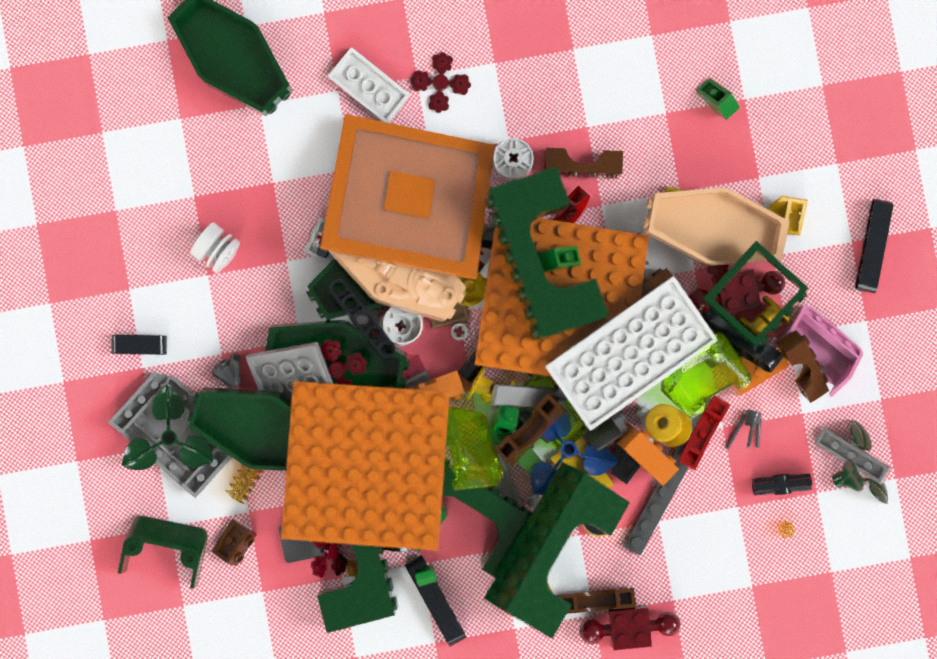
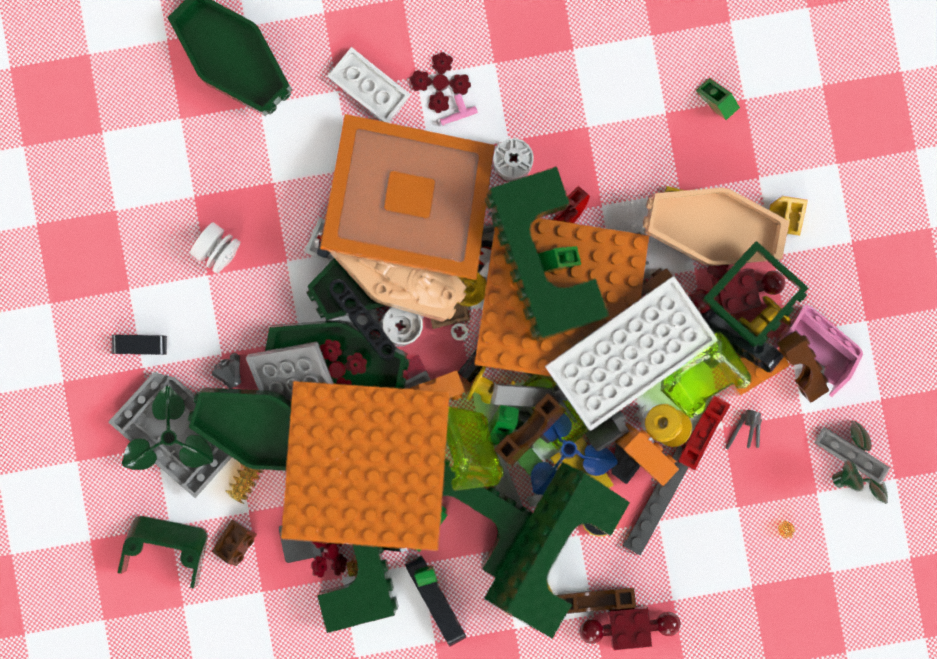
(463, 112): none -> bright pink piece
(608, 165): reddish brown arch -> none
(782, 484): black piece -> none
(874, 246): black beam -> none

